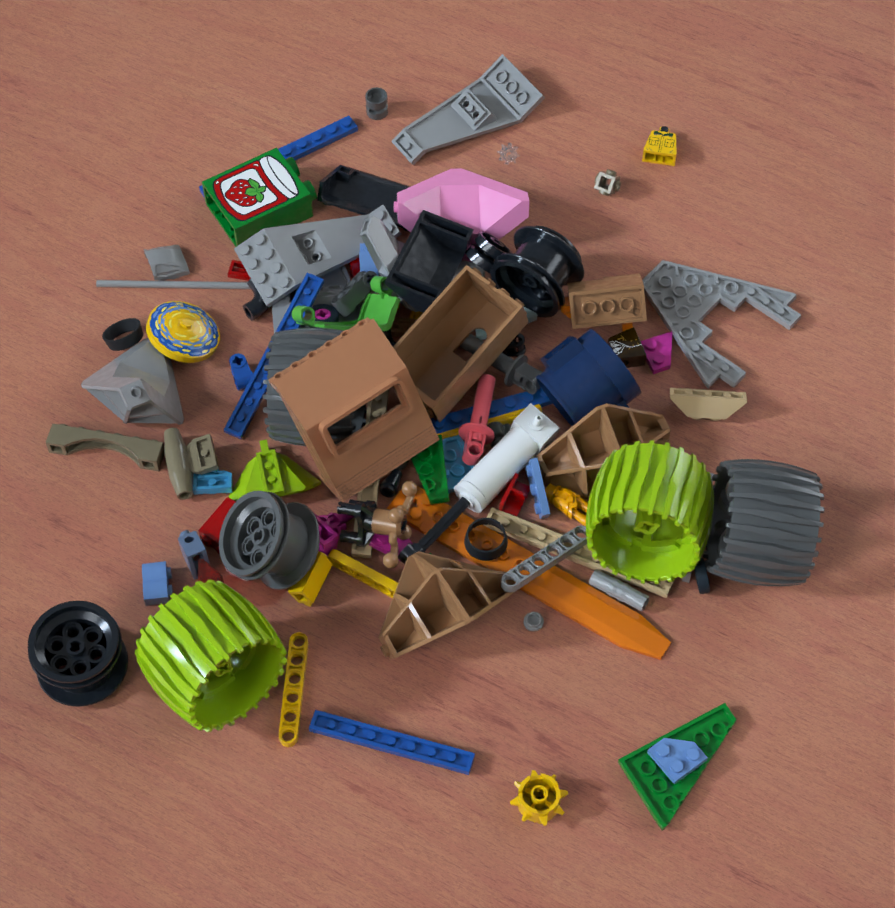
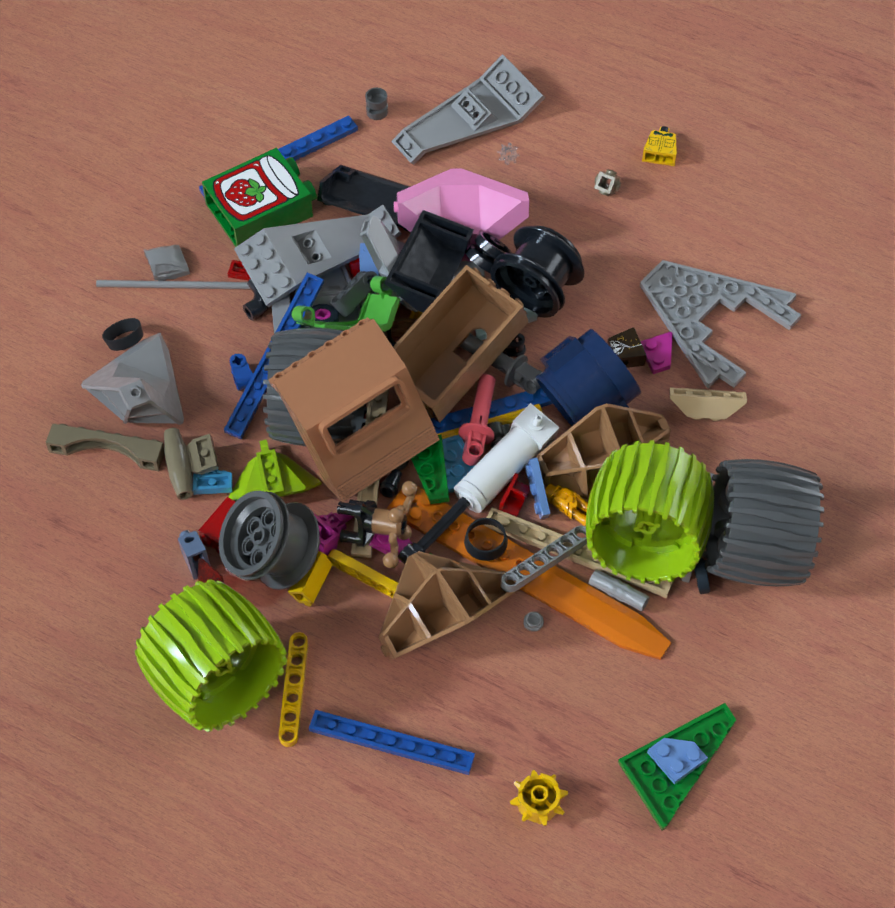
(54, 643): black wheel -> none
(156, 583): medium blue brick -> none
(182, 331): dish -> none
(606, 302): medium nougat piece -> none

